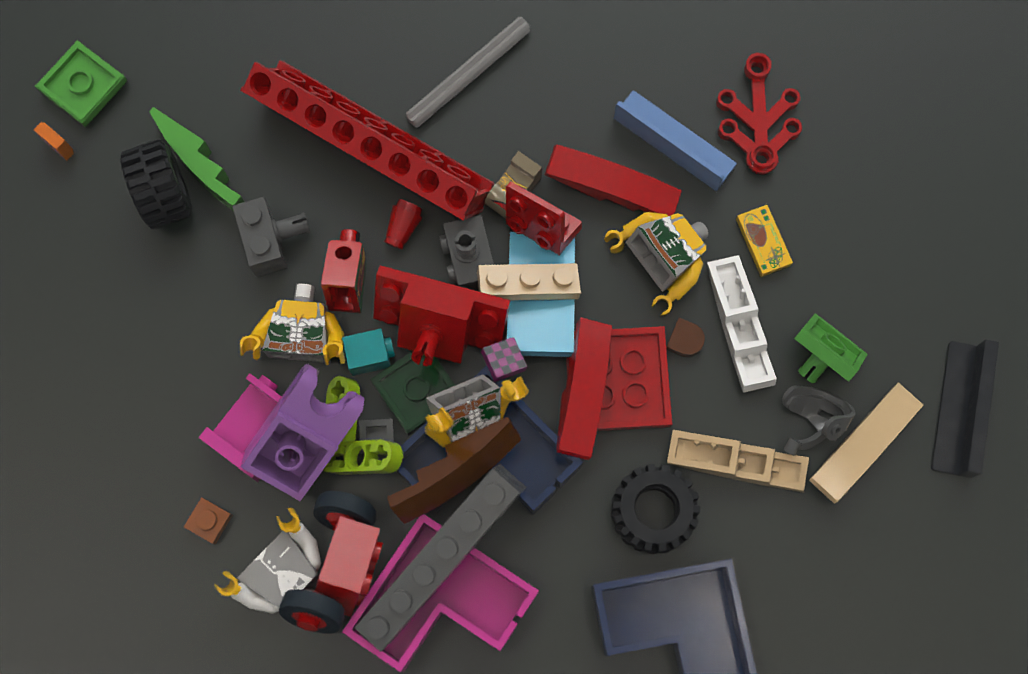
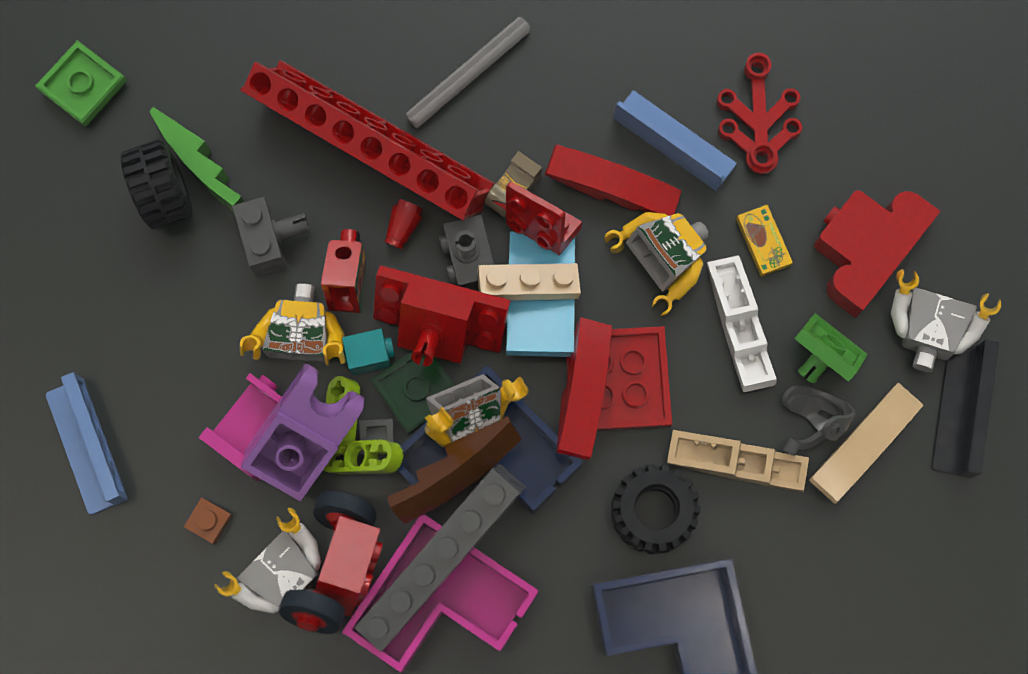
(54, 140): orange tile -> none
(86, 445): none -> medium blue panel
(504, 359): magenta tile -> none
(686, 339): reddish brown tile -> none
(870, 244): none -> red brick
(935, 323): none -> torso

